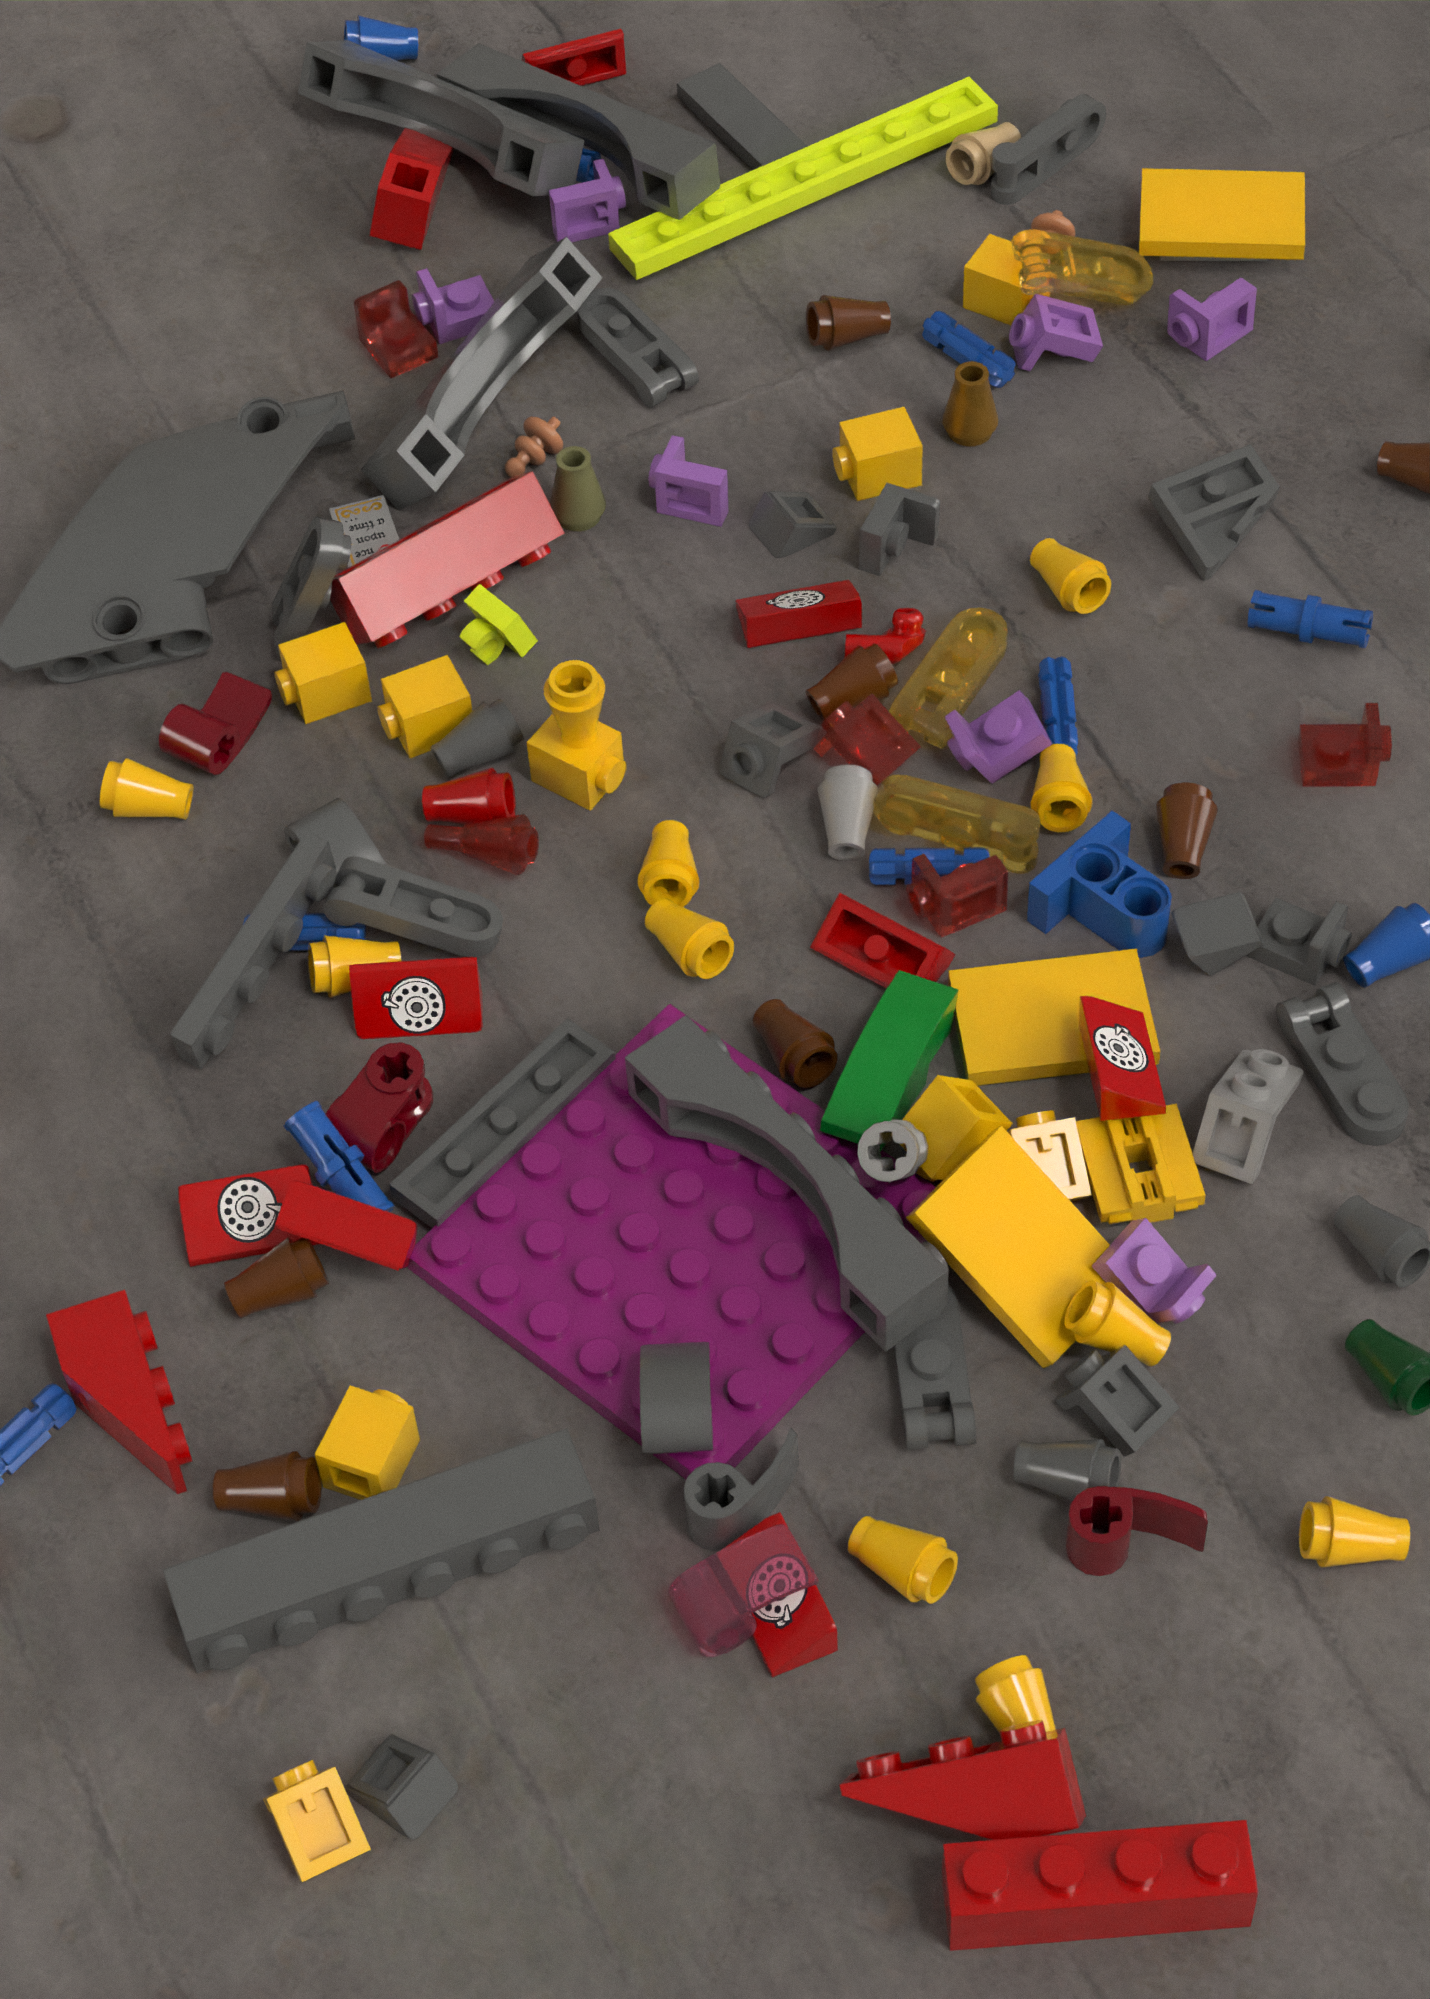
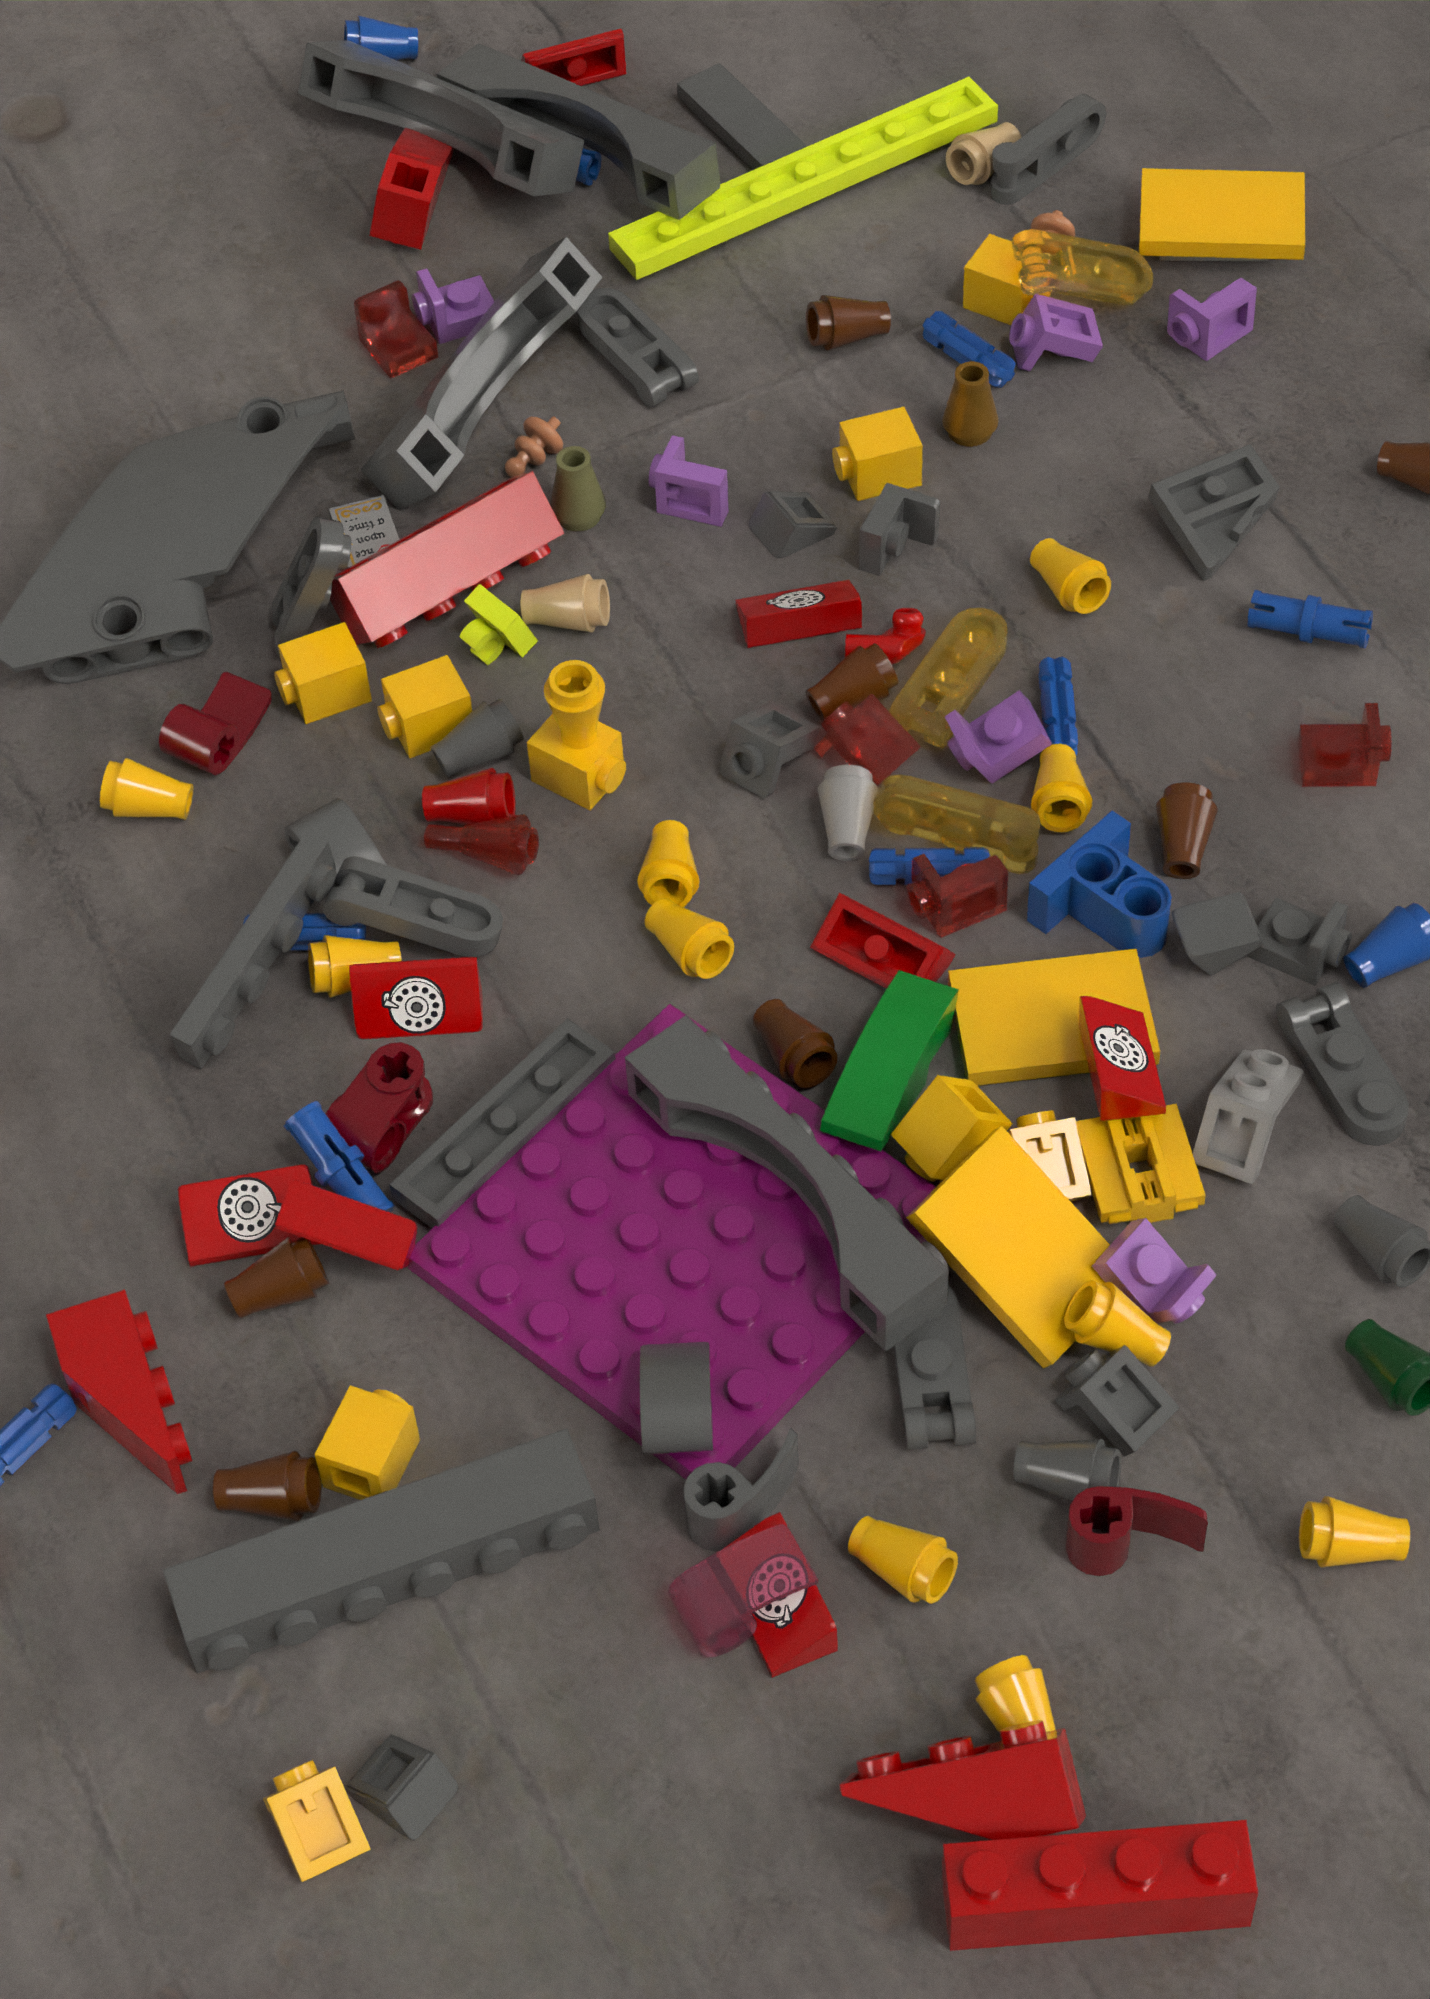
(569, 604): none -> tan cone
(587, 207): medium lavender bracket -> none
(883, 1167): light grey bush -> none

